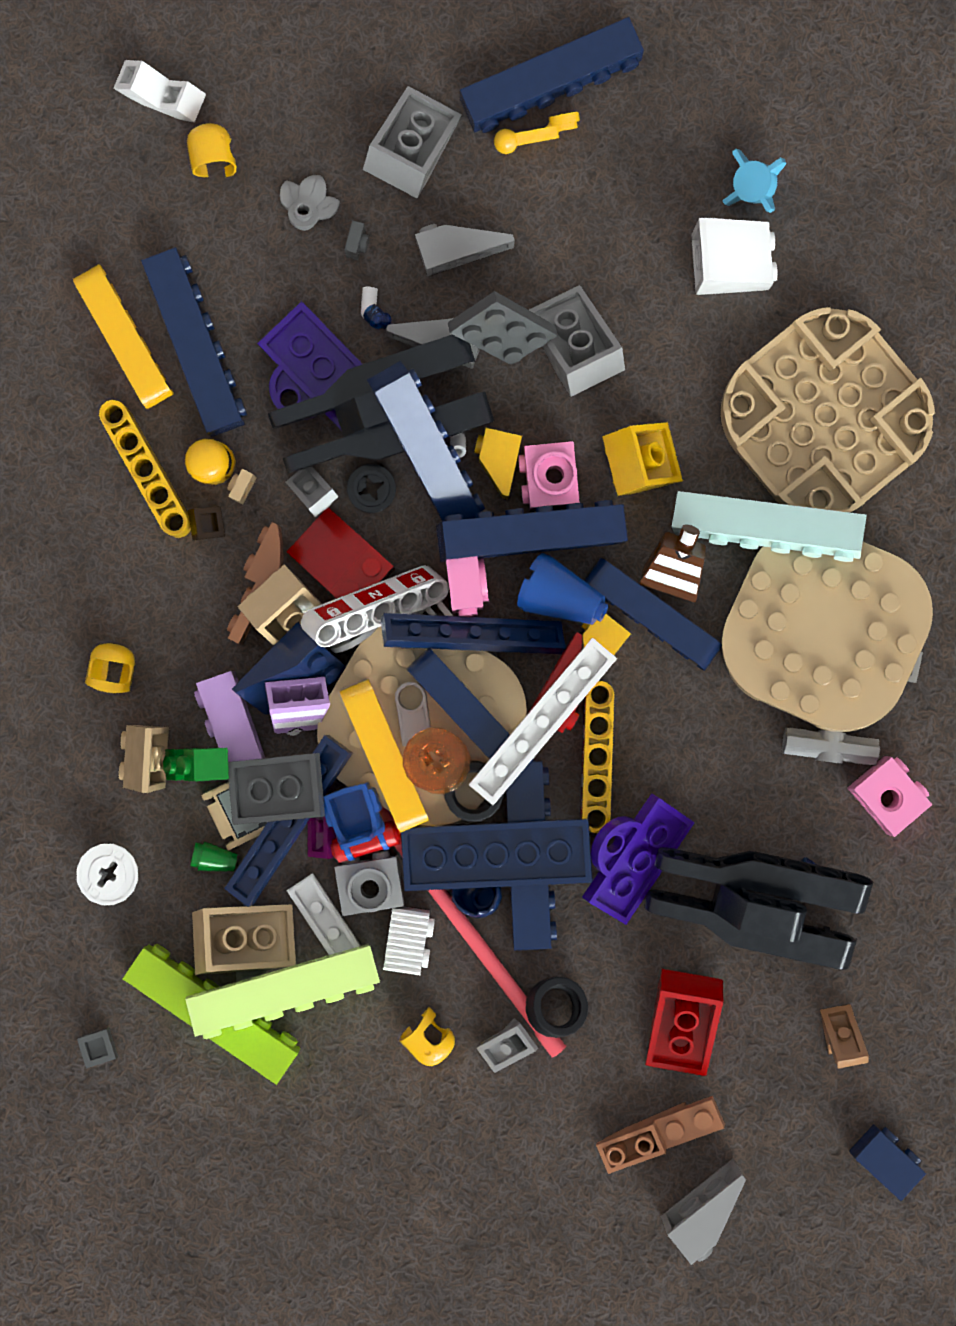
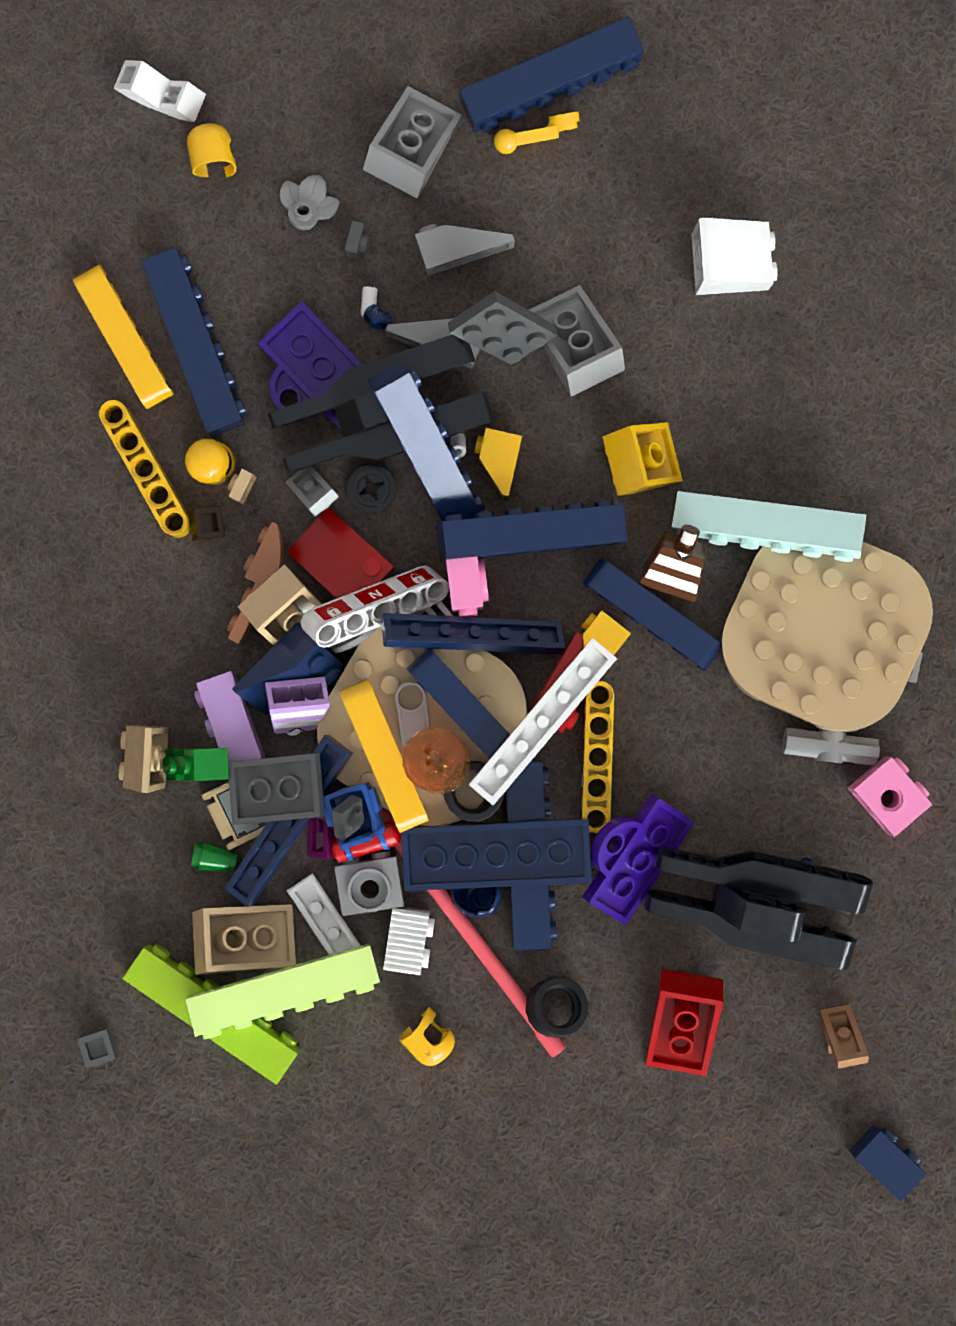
(91, 874): white piece -> none
(99, 663): yellow helmet -> none
(348, 817): none -> dark grey plate
(507, 1046): light grey slope -> none
(540, 459): bright pink brick -> none
(560, 593): blue cone -> none
(659, 1132): nougat slope -> none
(701, 1215): light grey slope -> none
(755, 181): medium azure piece -> none
(827, 412): tan plate -> none

